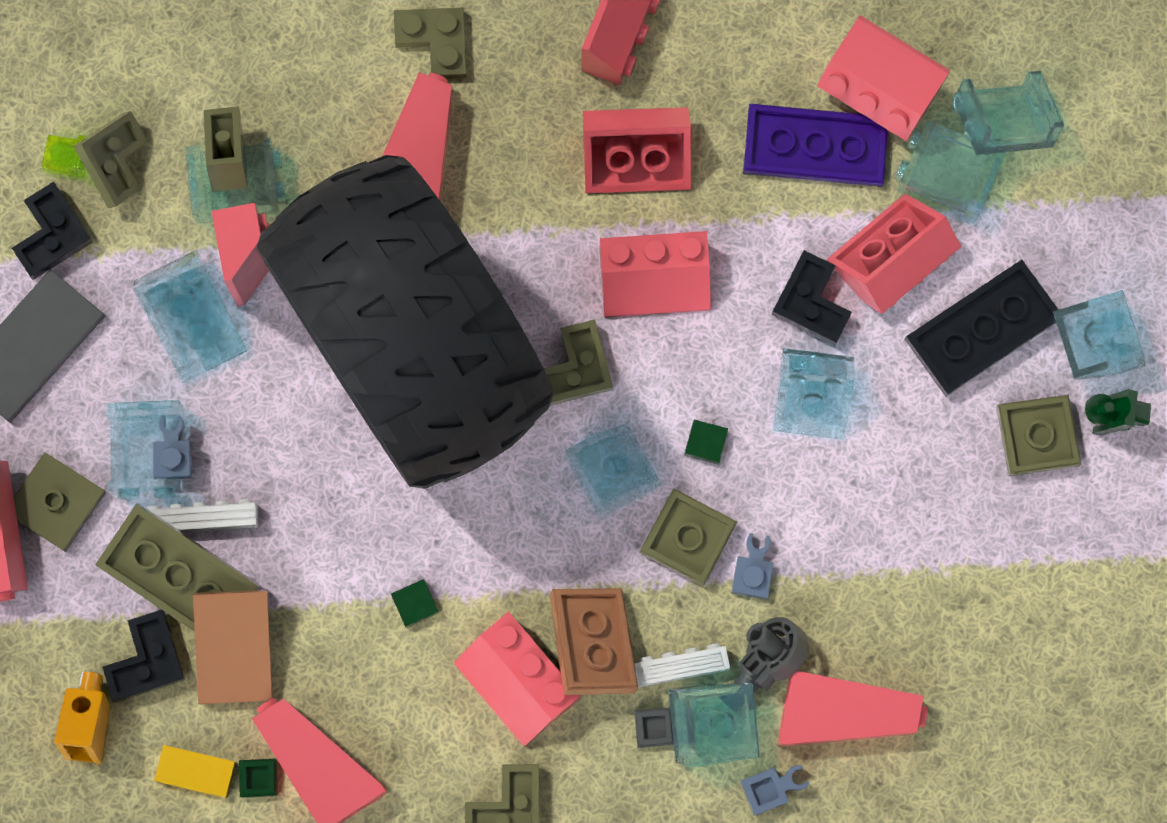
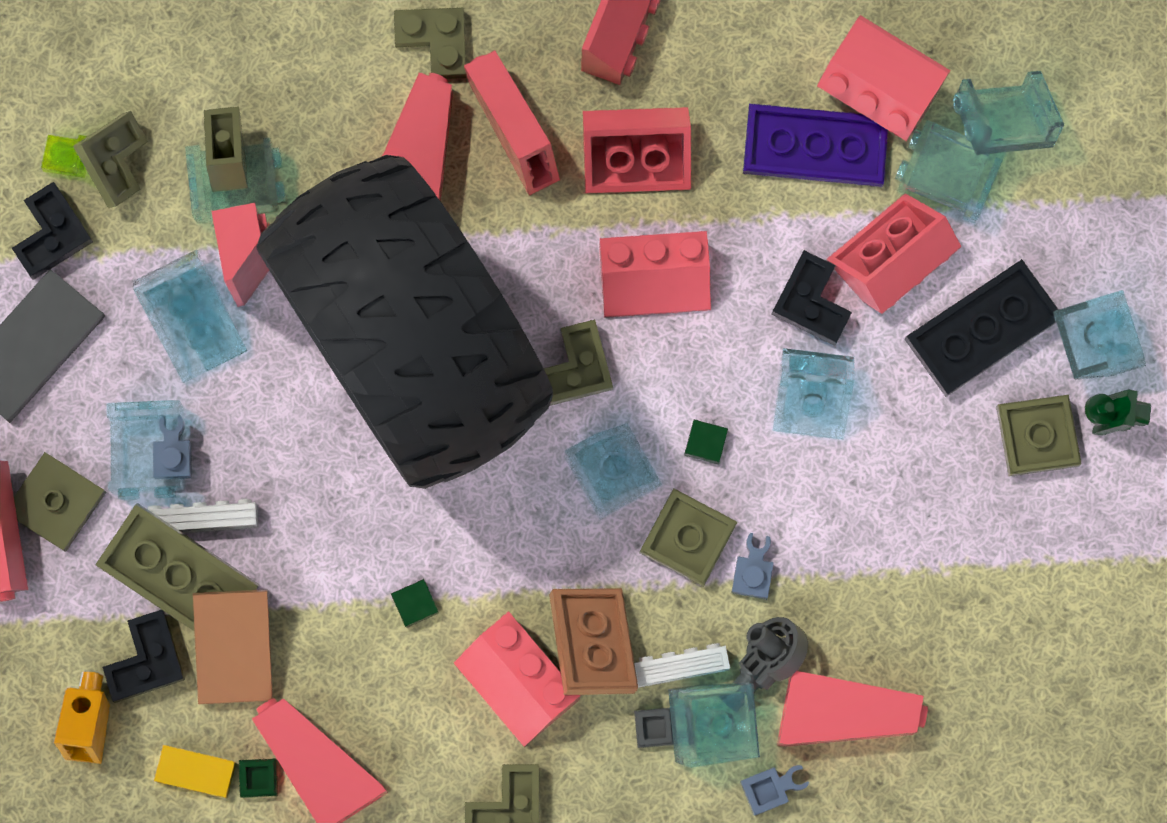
(513, 122): none -> coral slope

